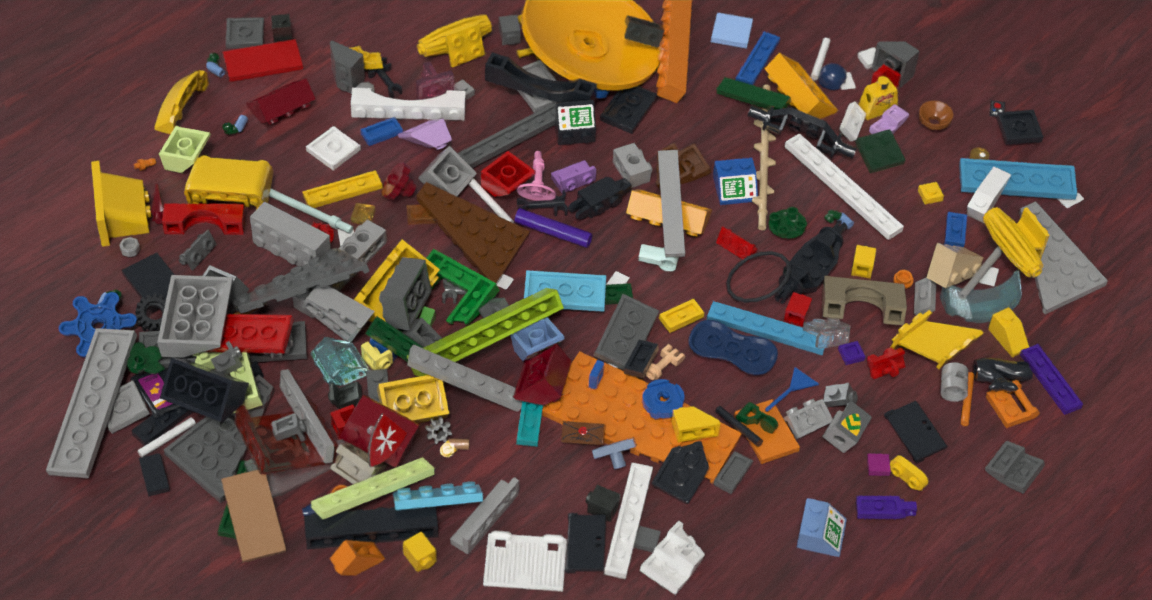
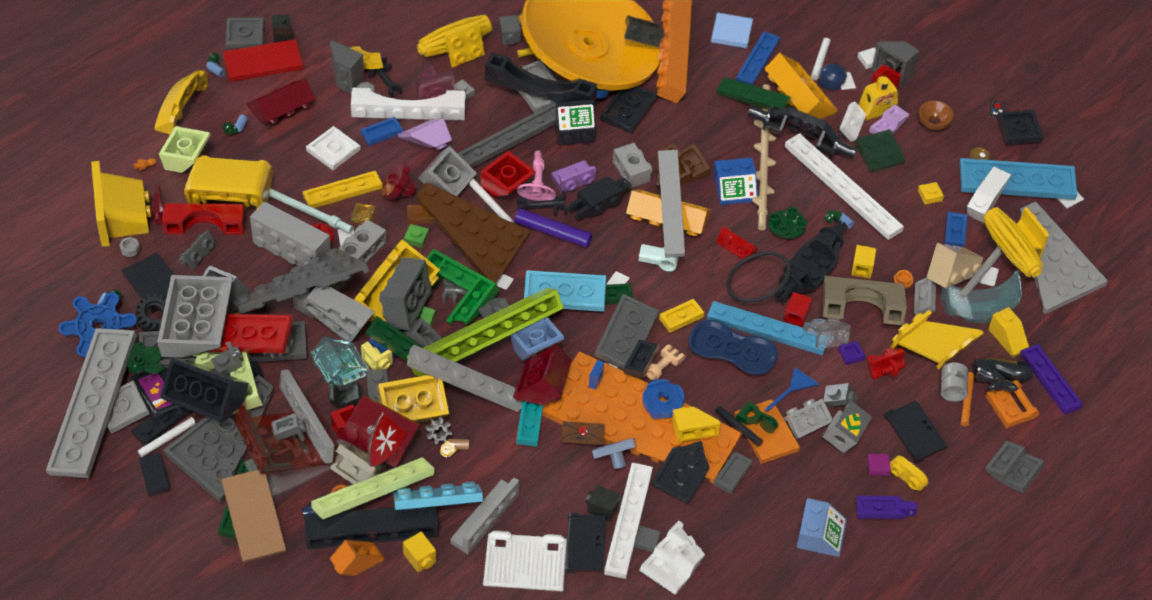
(416, 235): none -> bright green plate

